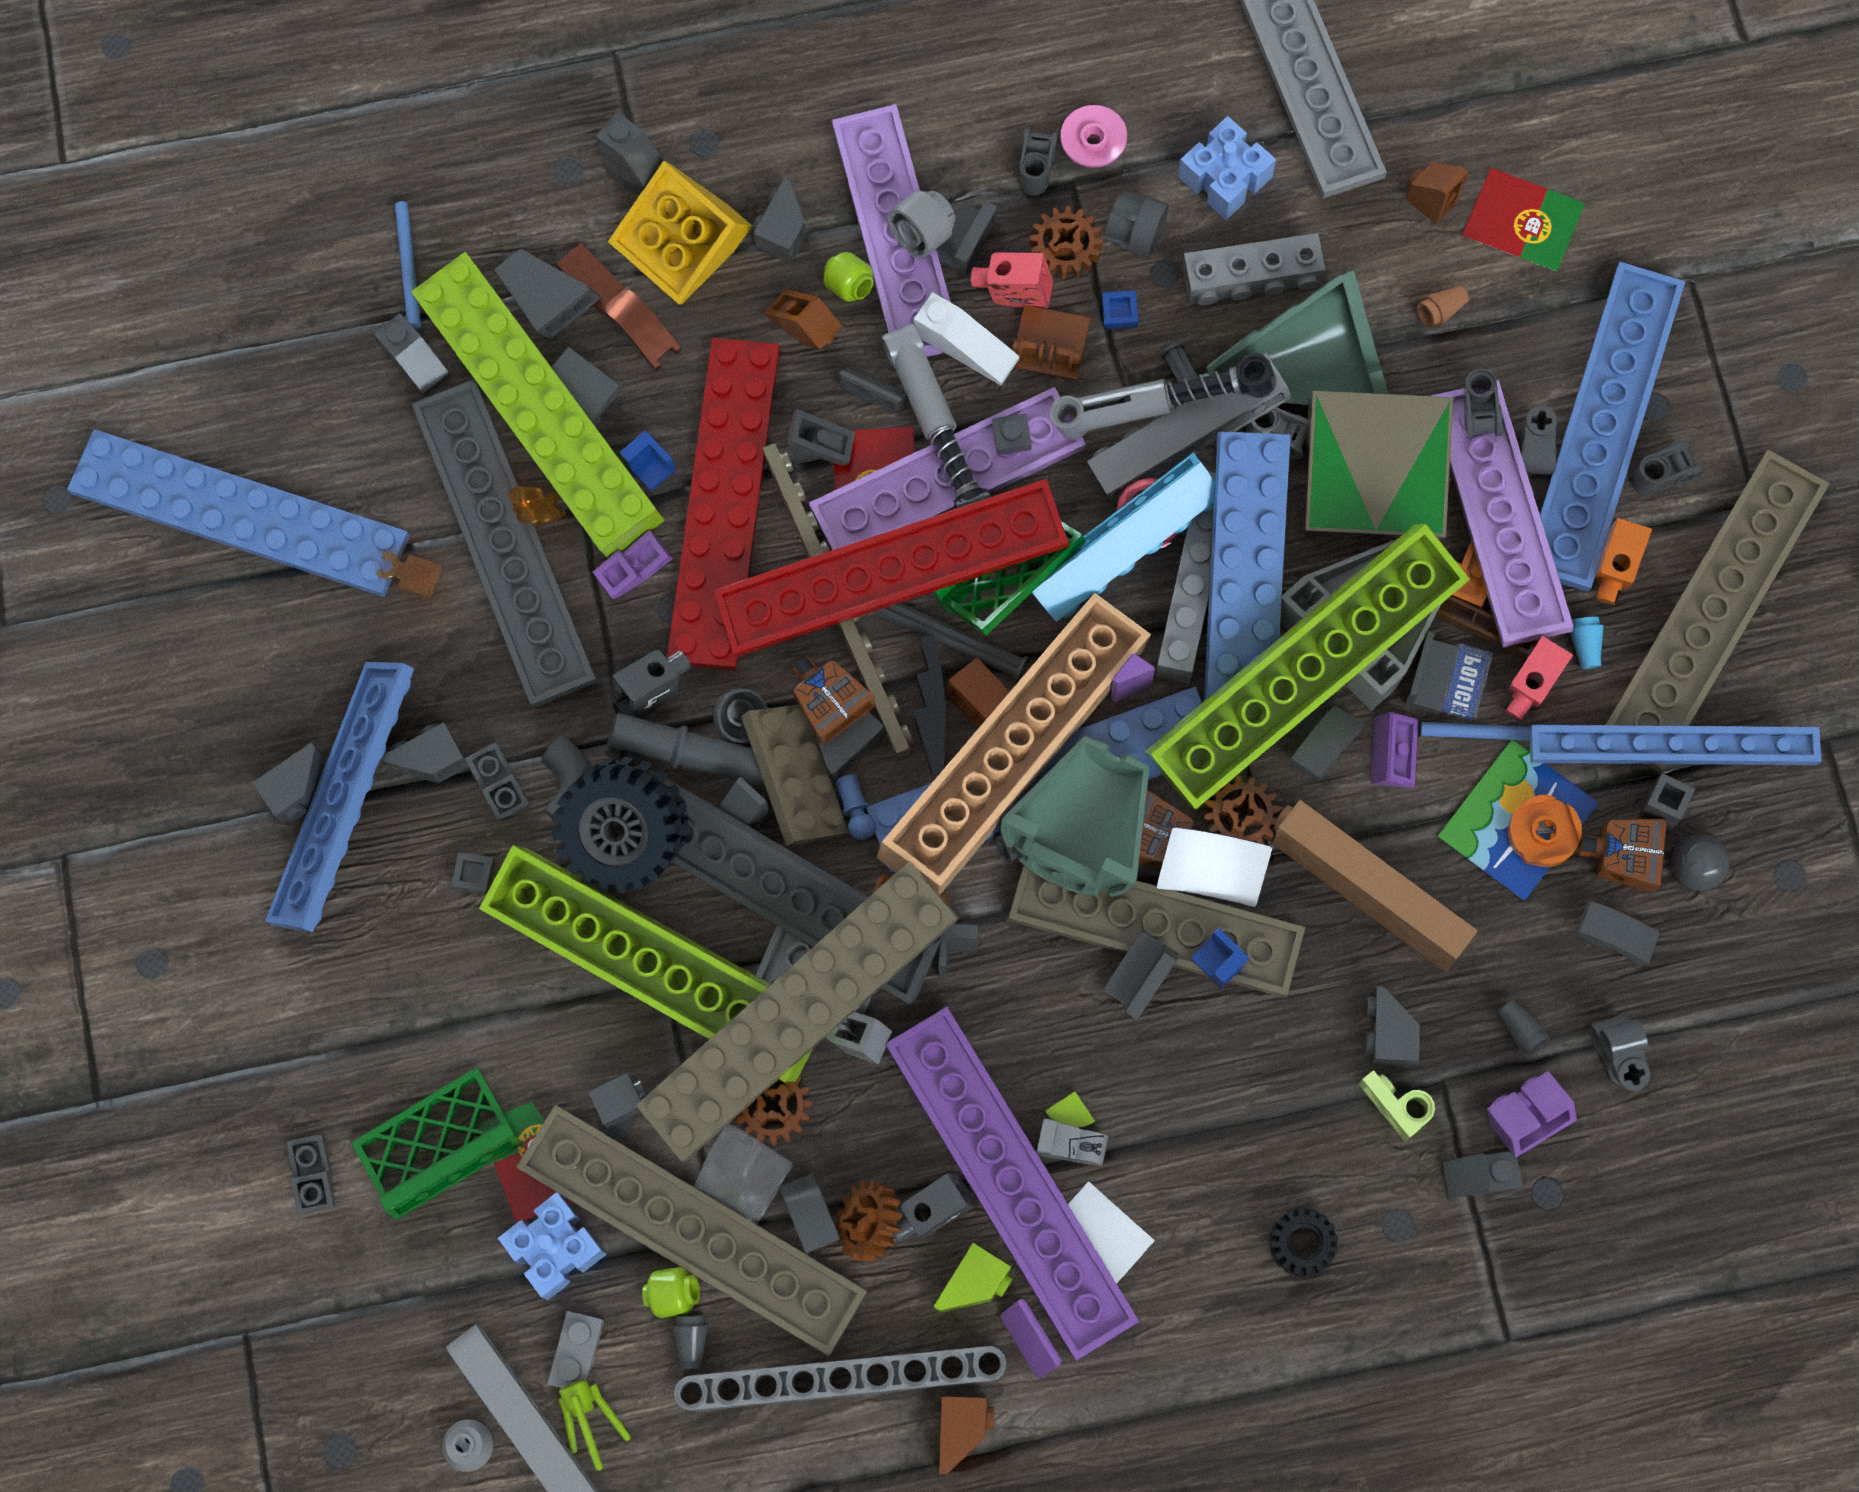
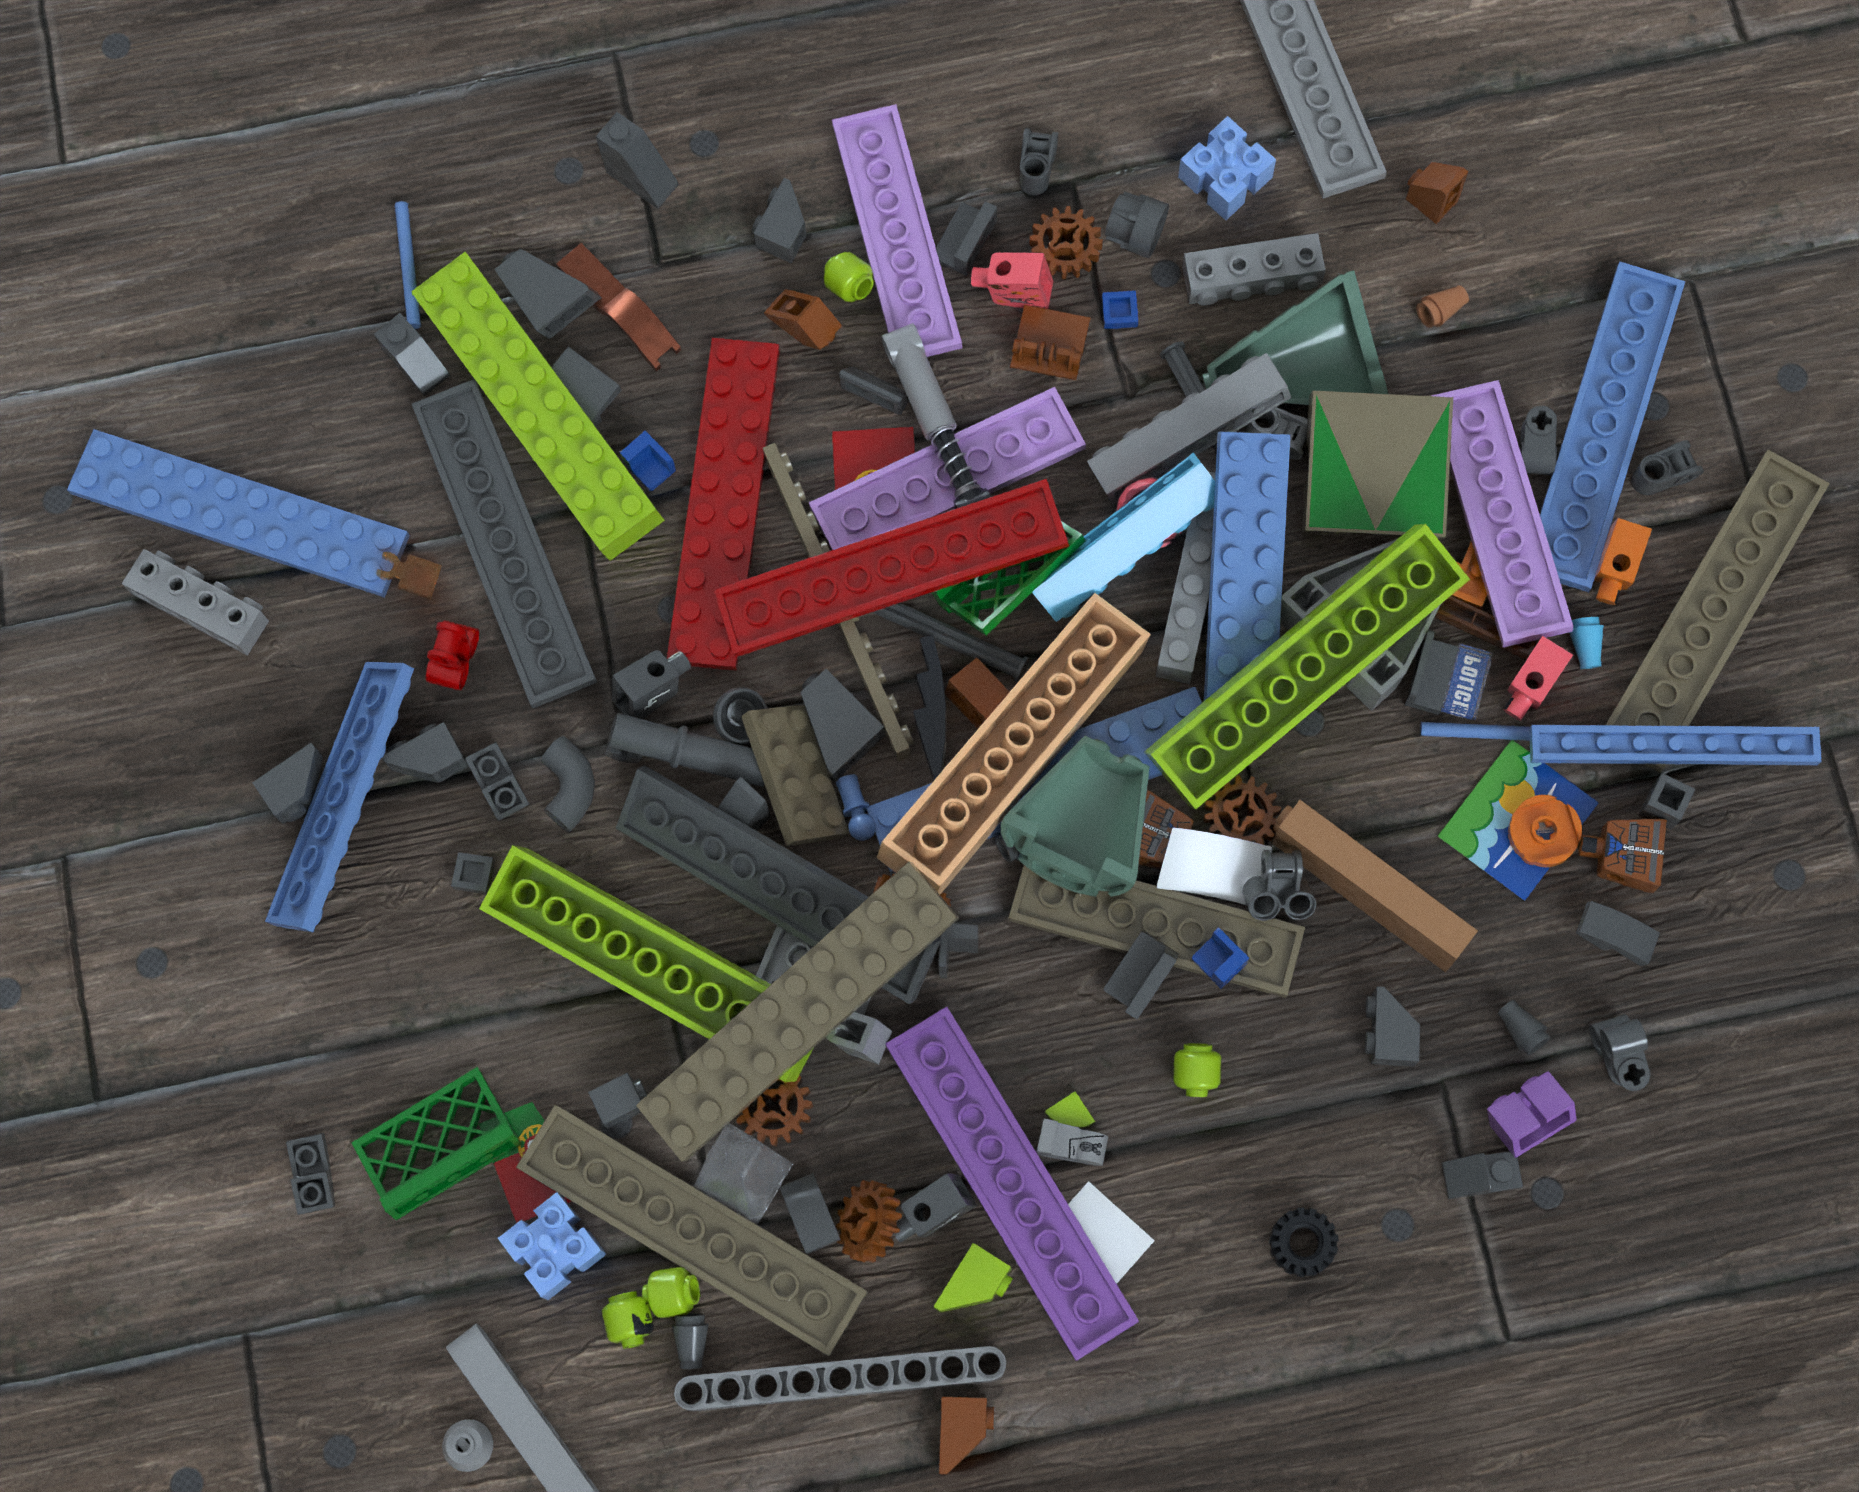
(196, 601): none -> light grey brick
(451, 654): none -> red piece
(534, 508): clear orange plate -> none
(575, 1349): light grey plate -> none
(577, 1401): lime plant -> none
(627, 1319): none -> lime head
(633, 566): medium lavender slope -> none
(655, 811): black wheel -> none
(678, 232): yellow slope -> none
(820, 438): dark grey slope -> none
(830, 698): dark orange torso -> none
(921, 222): light grey piece -> none
(964, 339): white slope -> none
(1011, 434): dark grey plate -> none
(1030, 1338): medium lavender slope -> none
(1095, 123): bright pink dish -> none
(1132, 678): medium lavender slope -> none
(1158, 397): piece -> none
(1197, 1069): none -> lime head
(1280, 882): none -> dark grey piece
(1326, 742): dark grey slope -> none
(1381, 1092): yellowish green plate -> none
(1394, 750): medium lavender slope -> none
(1483, 410): dark grey piece -> none
(1523, 219): sticker -> none
(1700, 862): dark grey piece -> none

